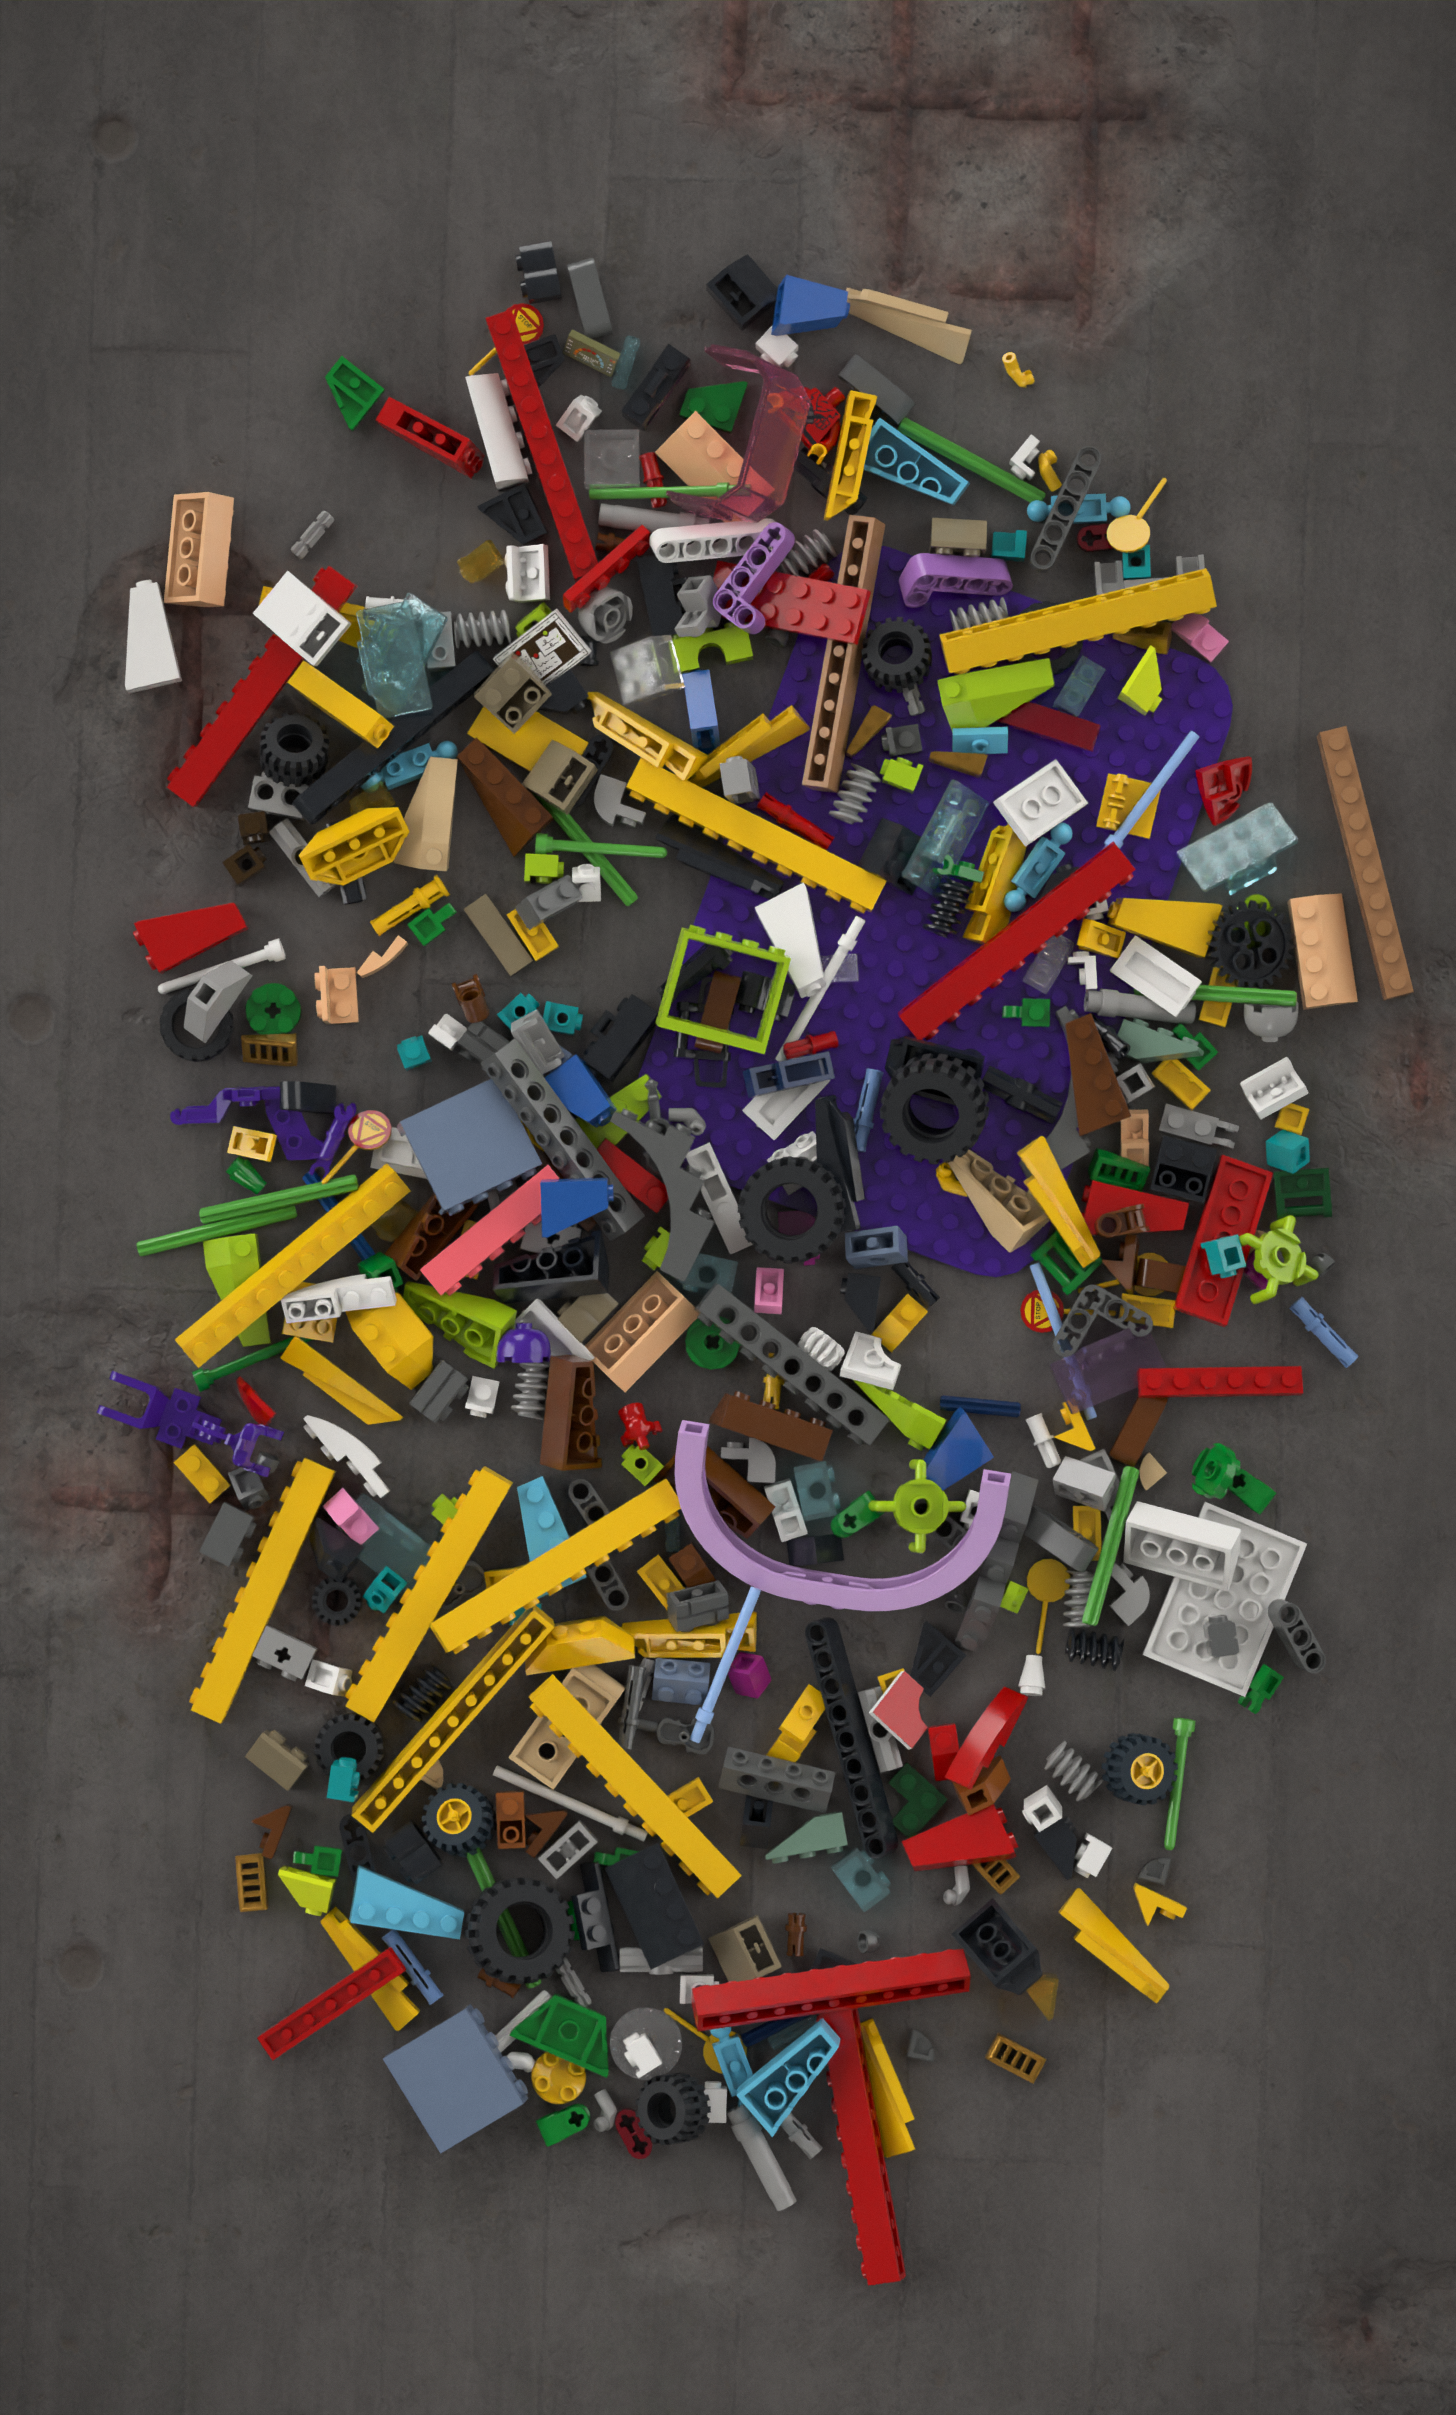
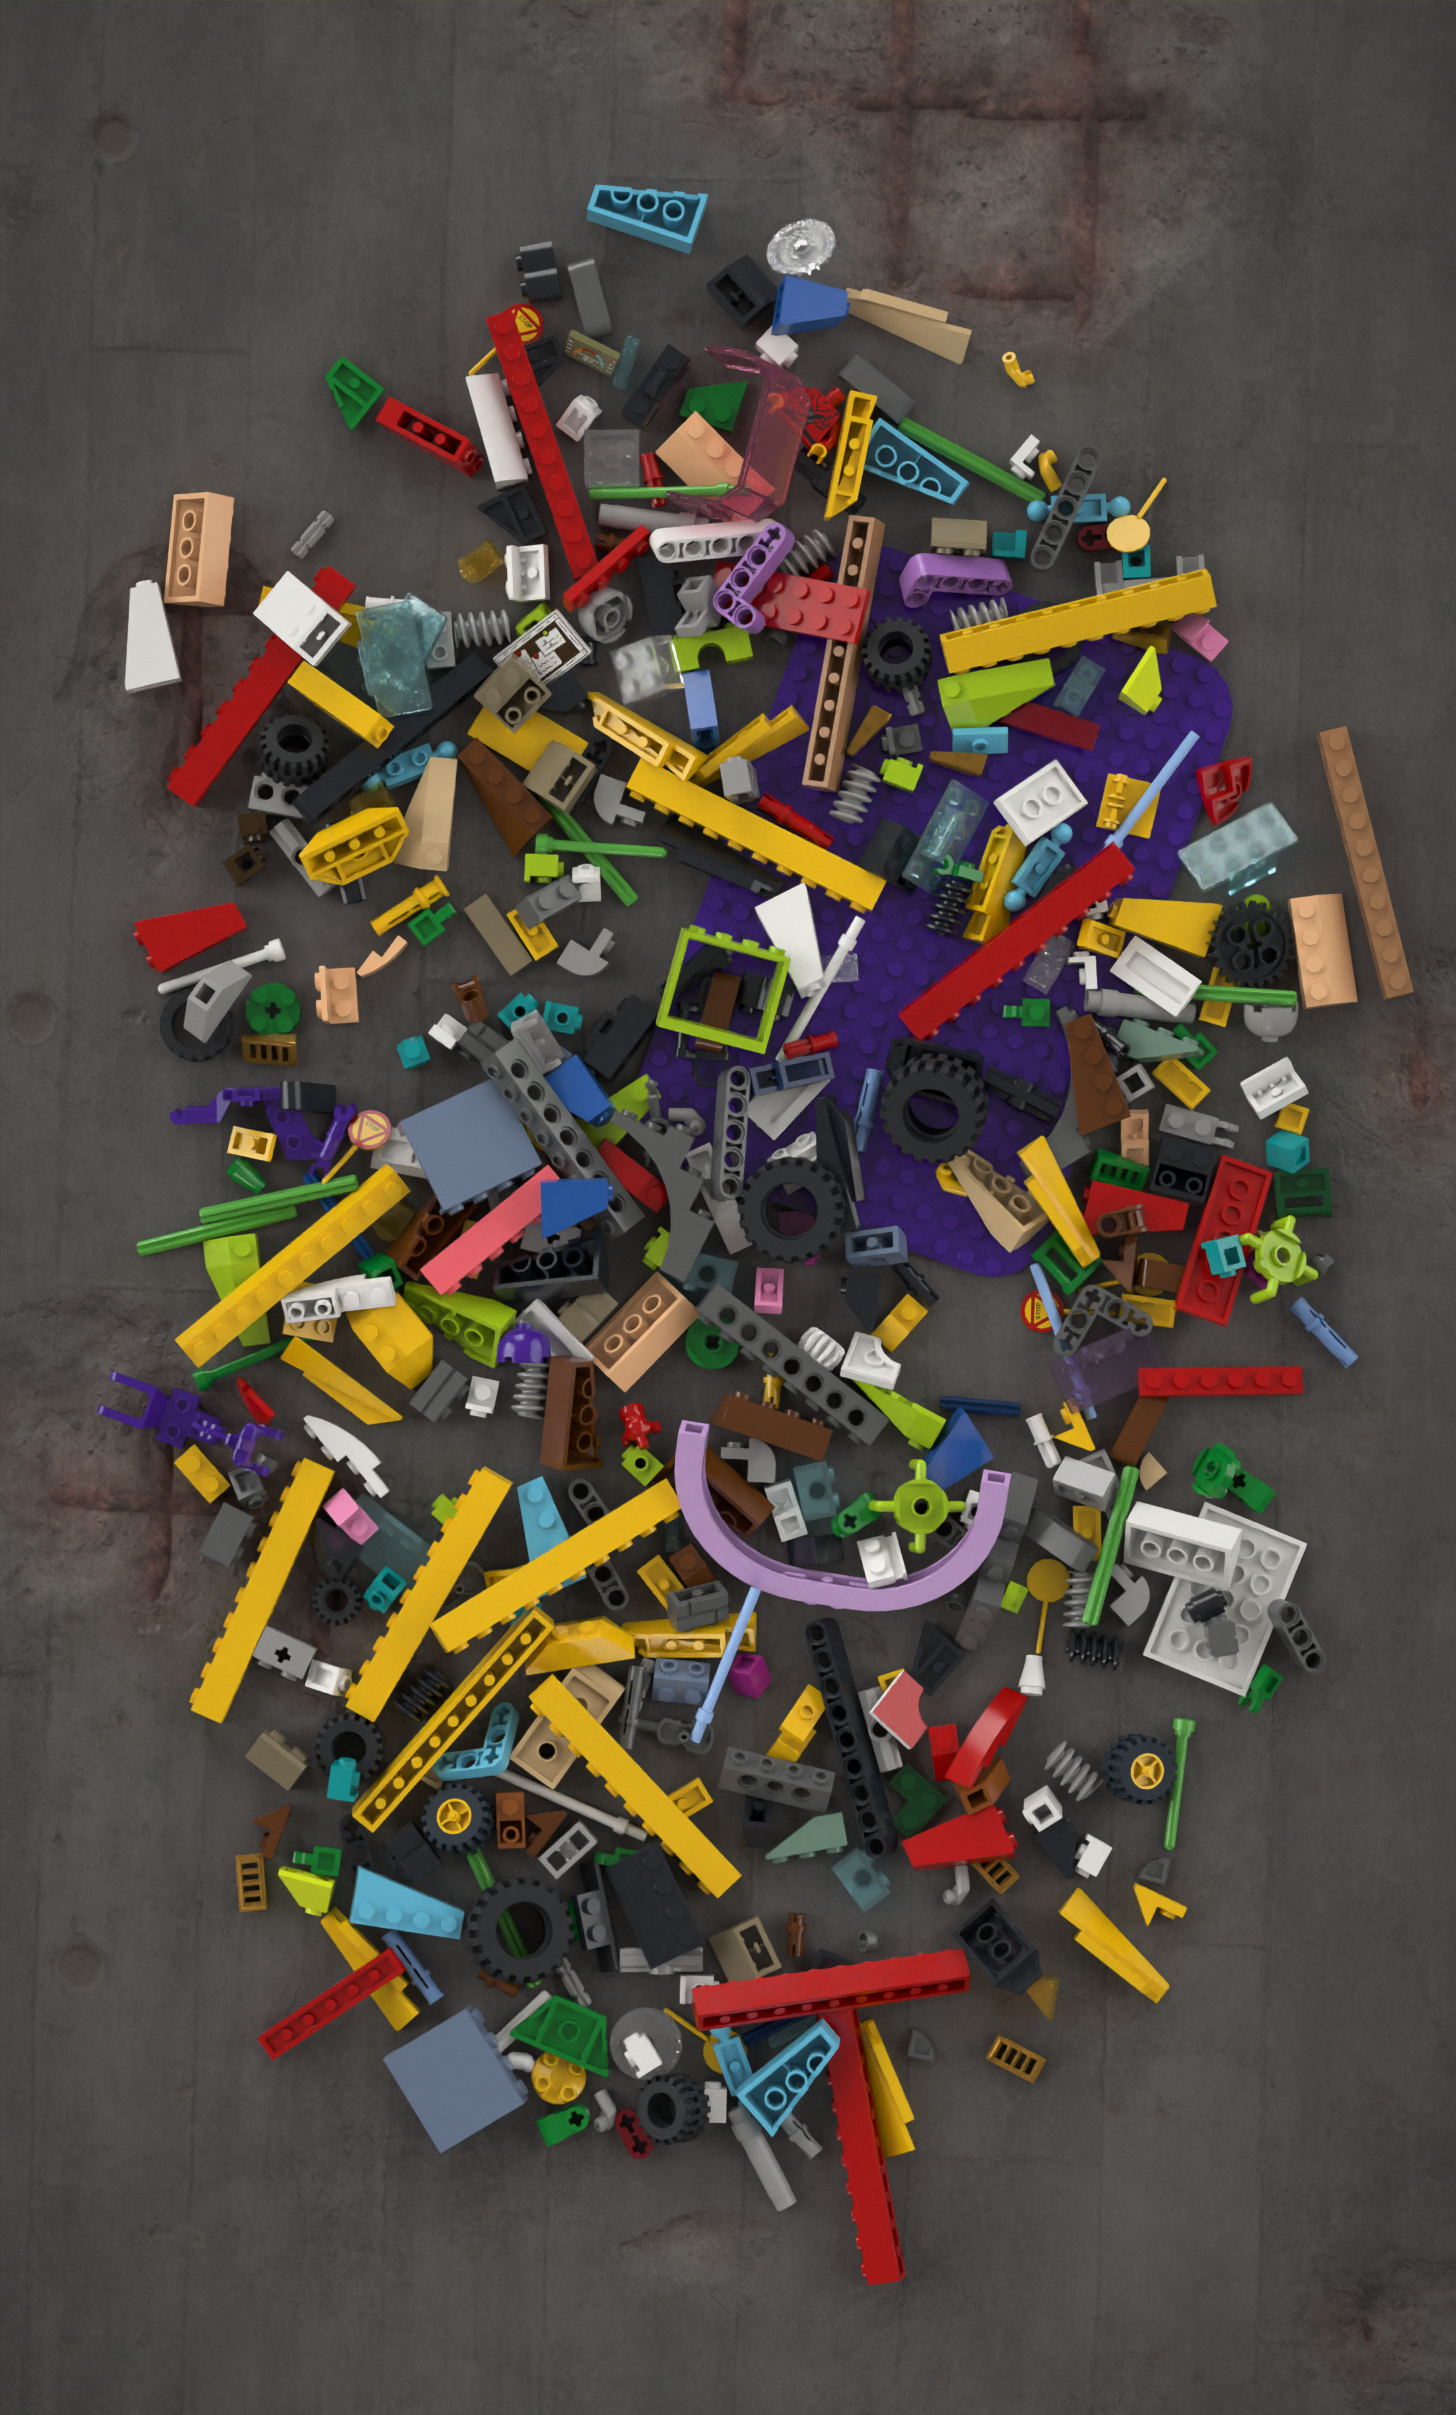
(452, 1764): none -> medium azure beam
(587, 963): none -> light grey brick
(649, 214): none -> medium azure wedge
(721, 1143): none -> dark grey beam
(801, 247): none -> clear gear
(882, 1560): none -> white plate
(1206, 1605): none -> black brick

